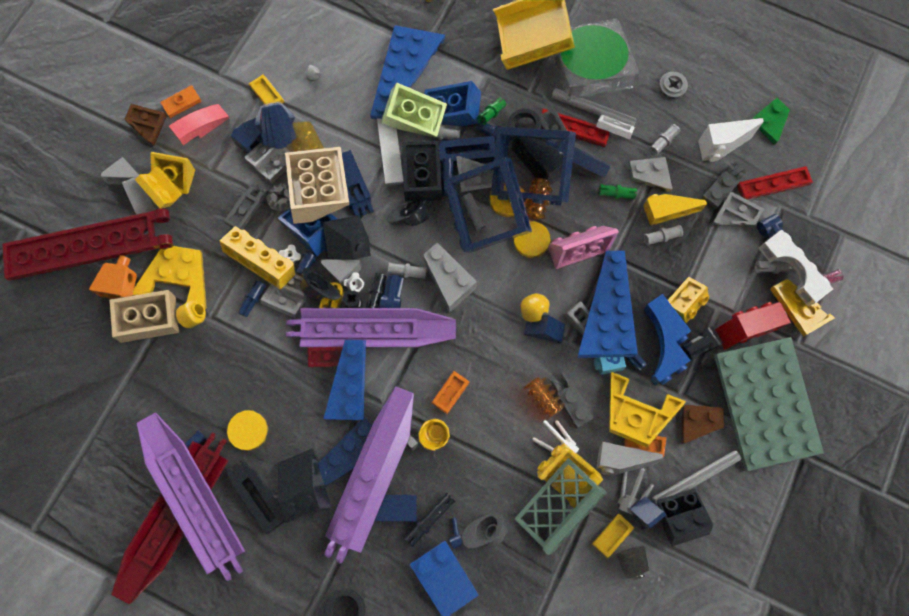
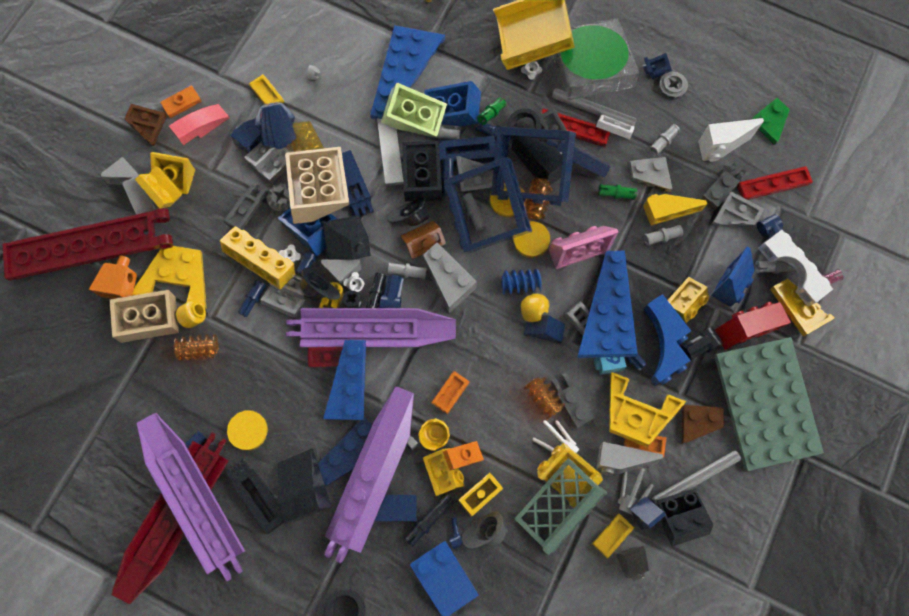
(197, 348): none -> clear orange piece
(422, 239): none -> dark orange panel
(440, 476): none -> yellow bracket
(463, 455): none -> orange plate
(480, 494): none -> yellow brick
(521, 281): none -> blue piece
(532, 65): none -> white plate
(657, 66): none -> dark blue bracket
(735, 279): none -> blue slope

